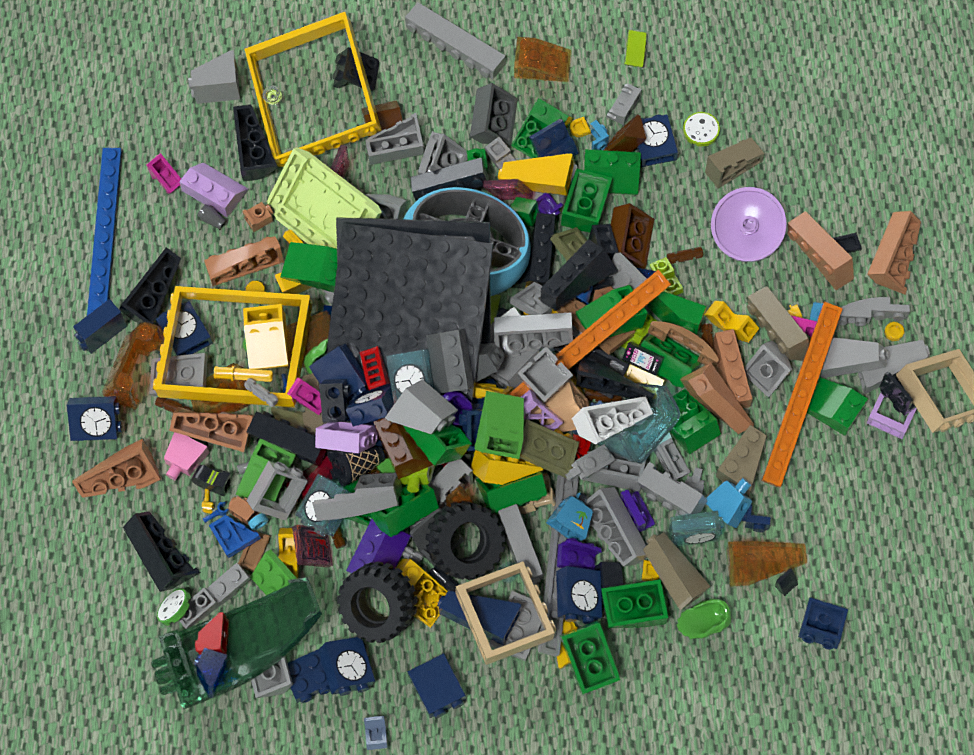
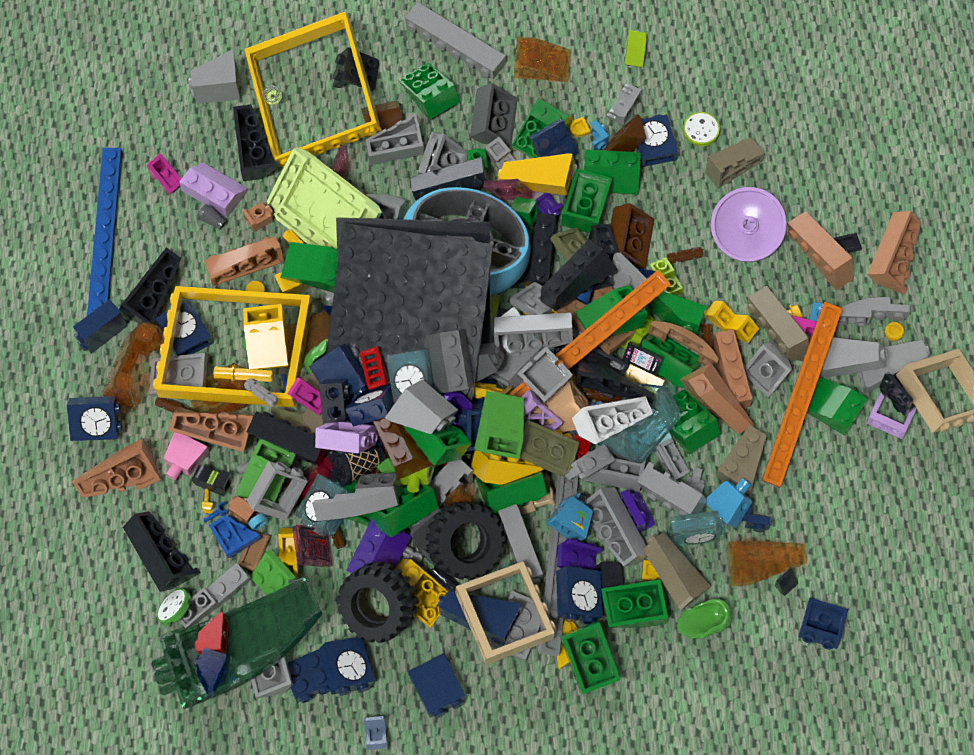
(430, 90): none -> green slope

